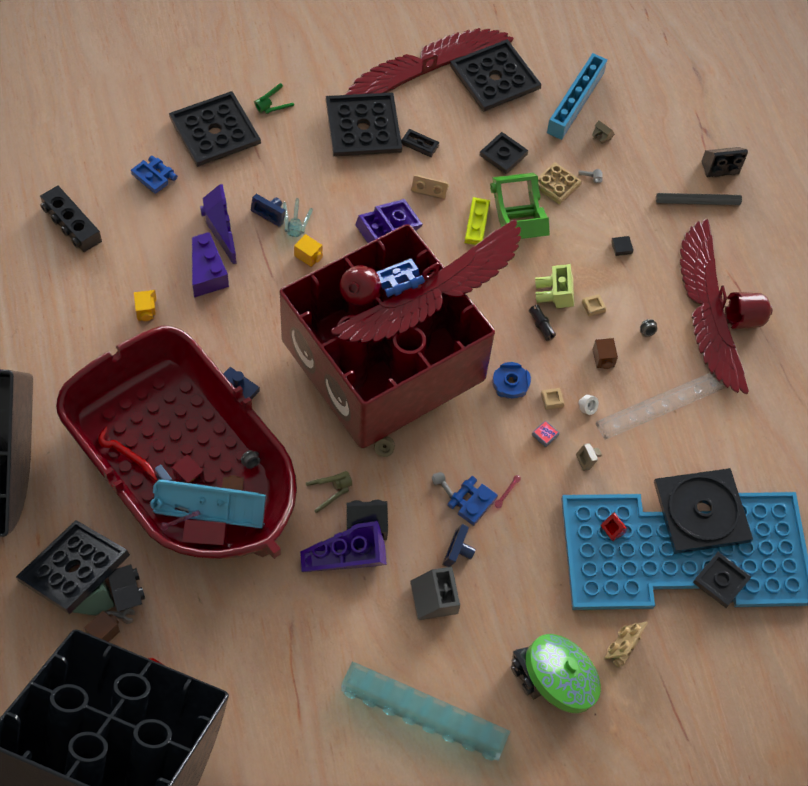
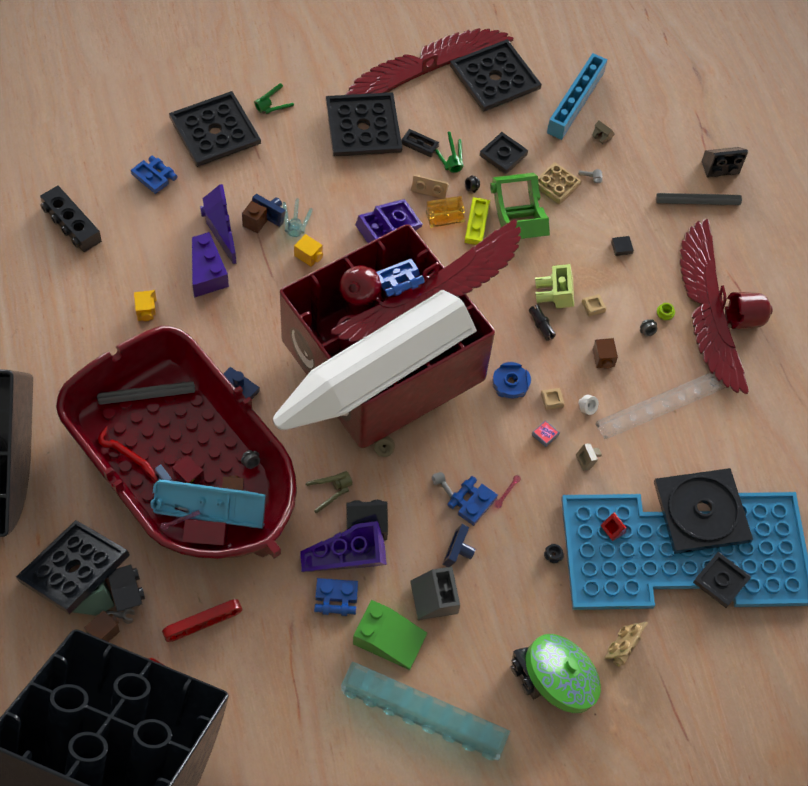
(146, 392): none -> dark grey axle
(202, 620): none -> red beam
(254, 217): none -> reddish brown brick
(336, 591): none -> blue plate
(377, 361): none -> white piece
(389, 635): none -> bright green slope
(445, 211): none -> clear yellow hinge
(454, 163): none -> green plant
(472, 183): none -> black plate
(554, 548): none -> black plate
(666, 307): none -> lime plate

